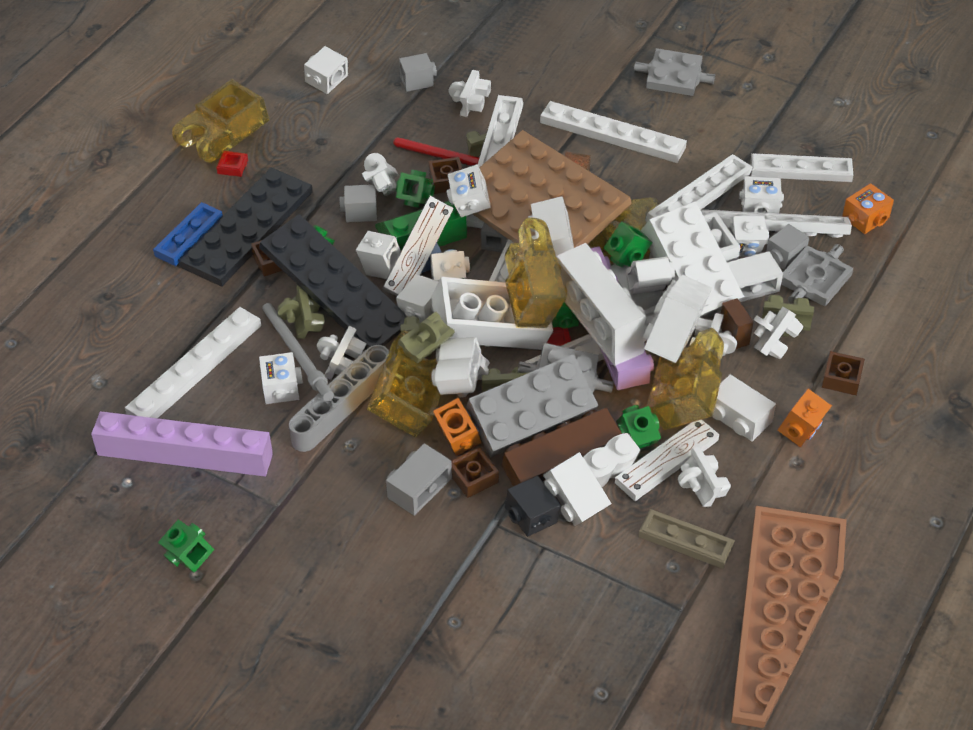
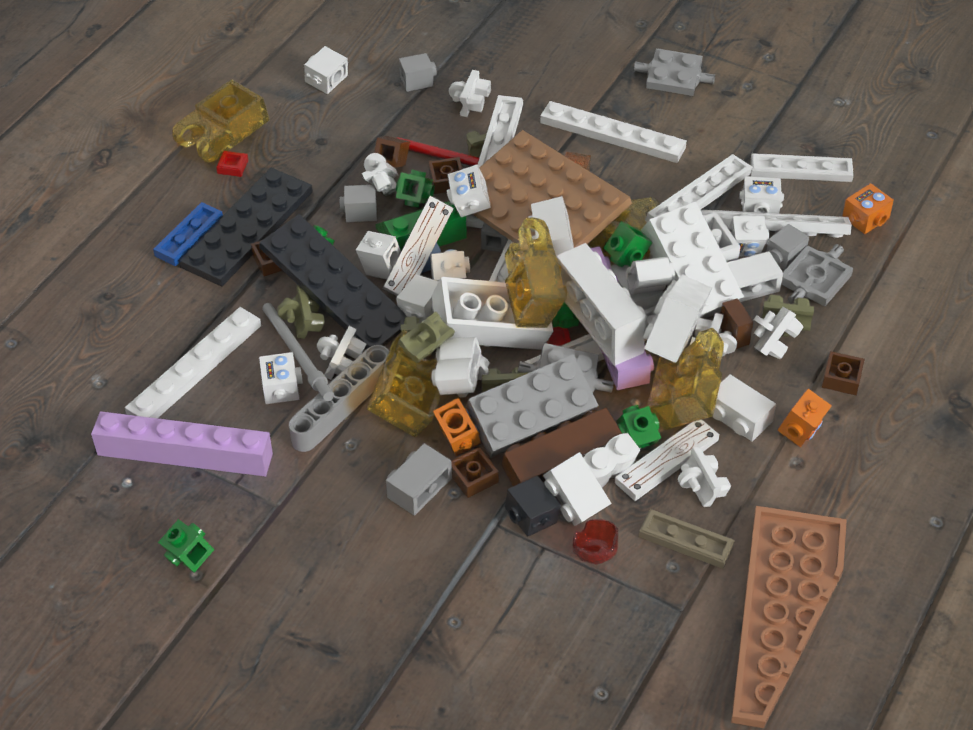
(393, 150): none -> reddish brown brick
(596, 541): none -> clear red hair

